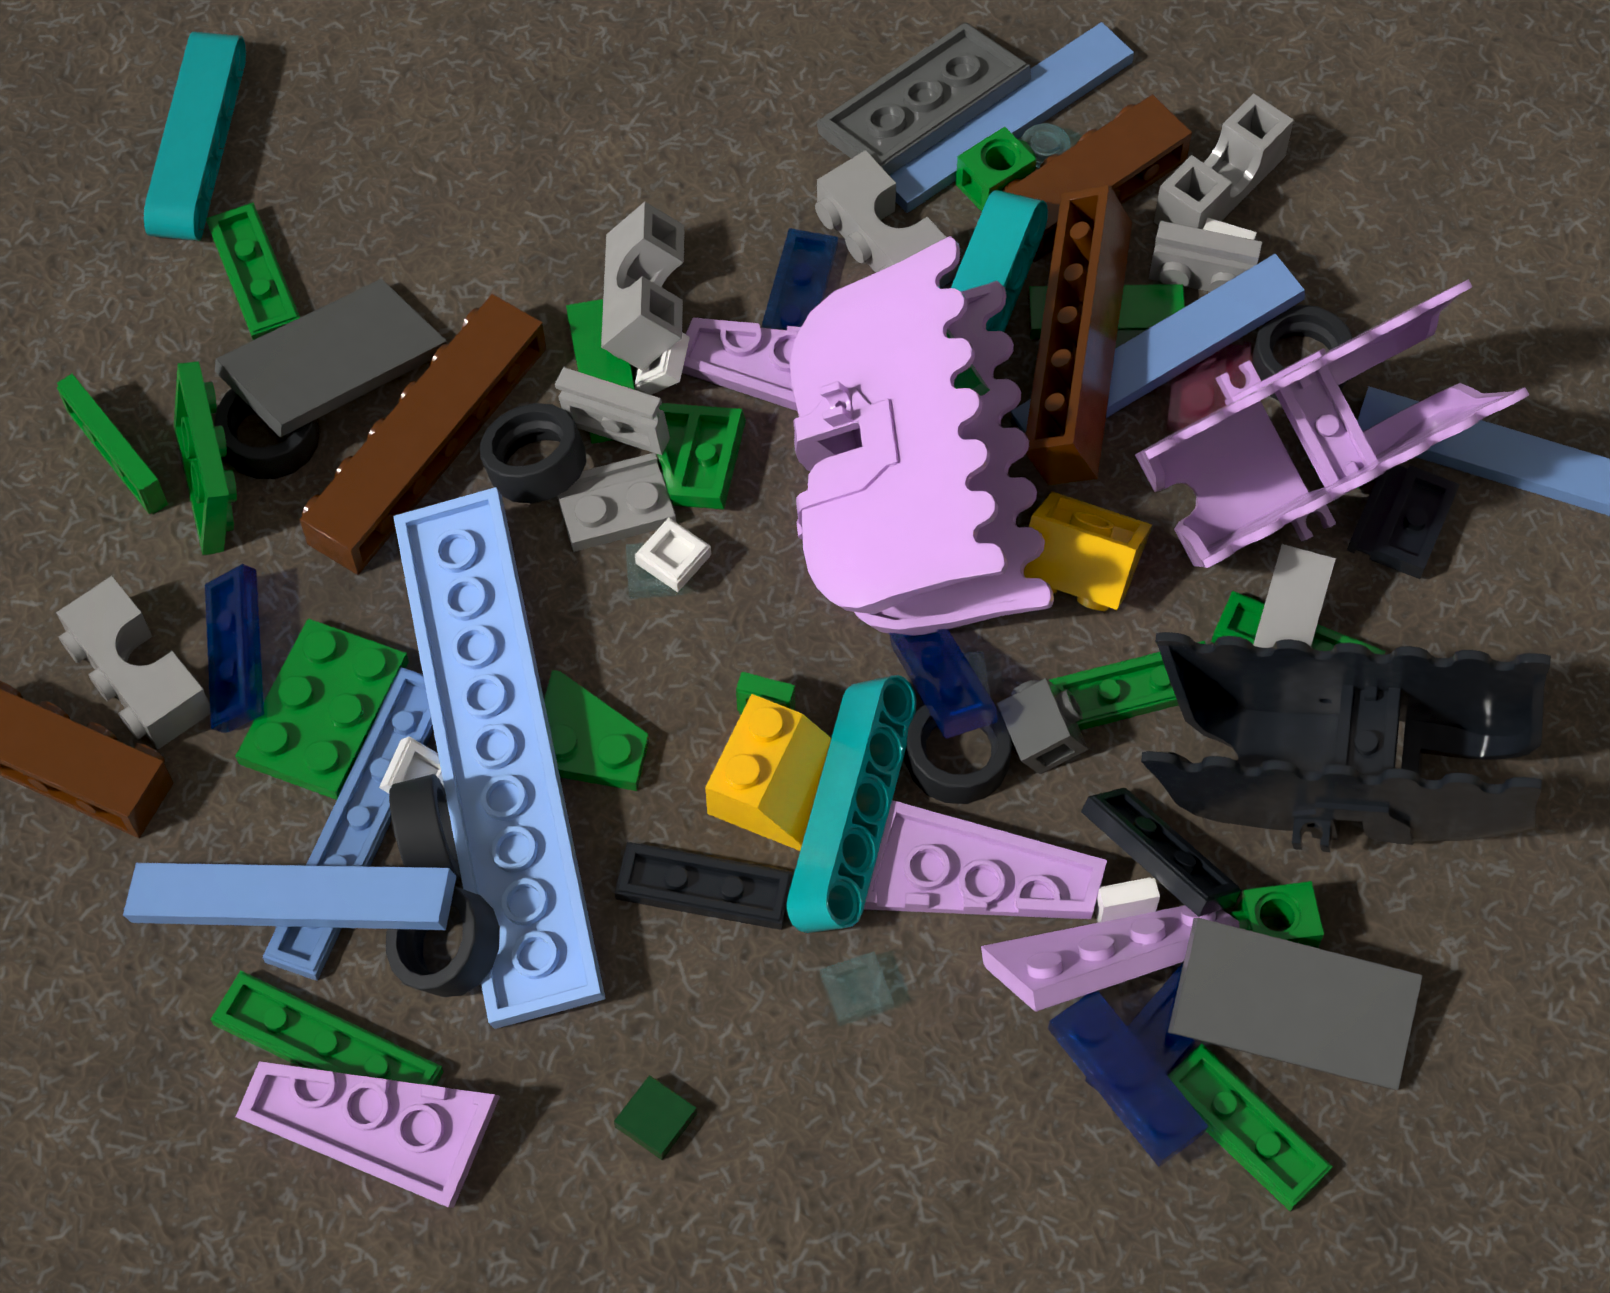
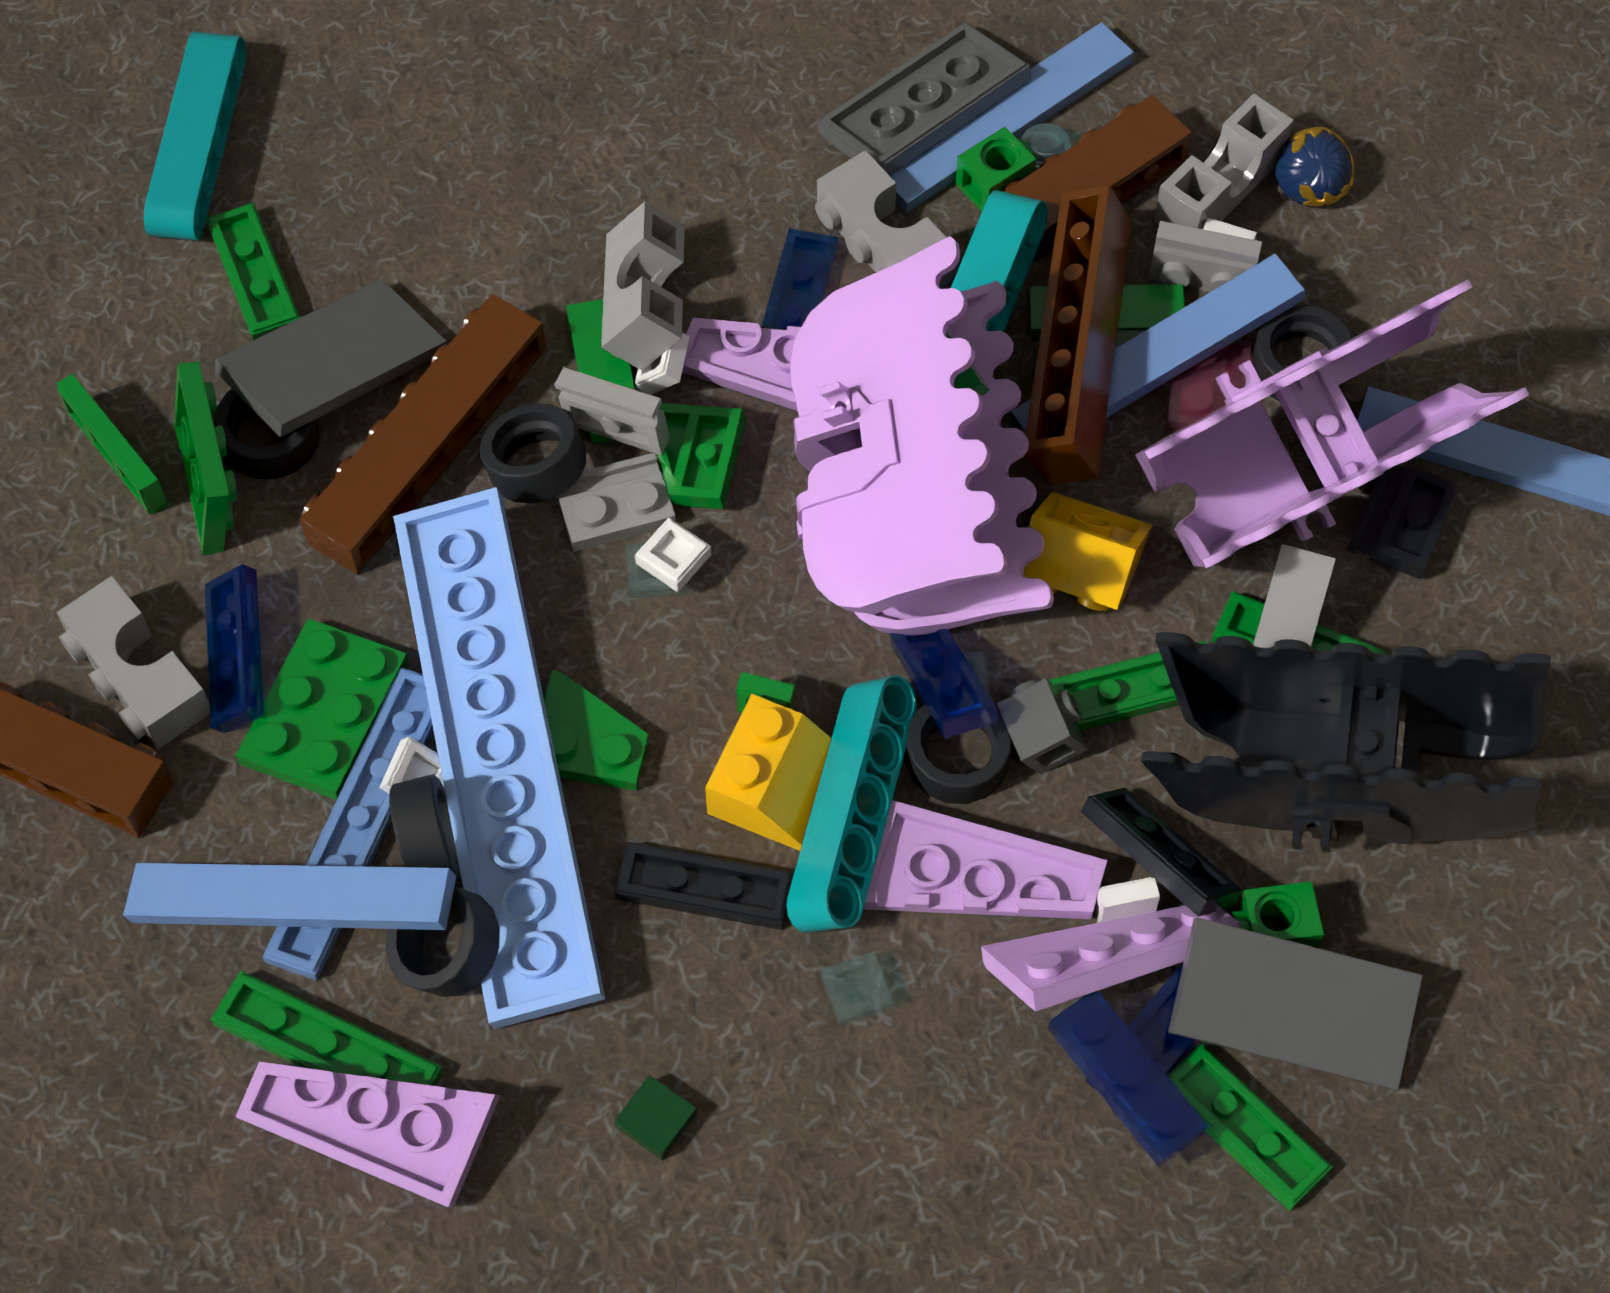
(1315, 167): none -> dark blue hair

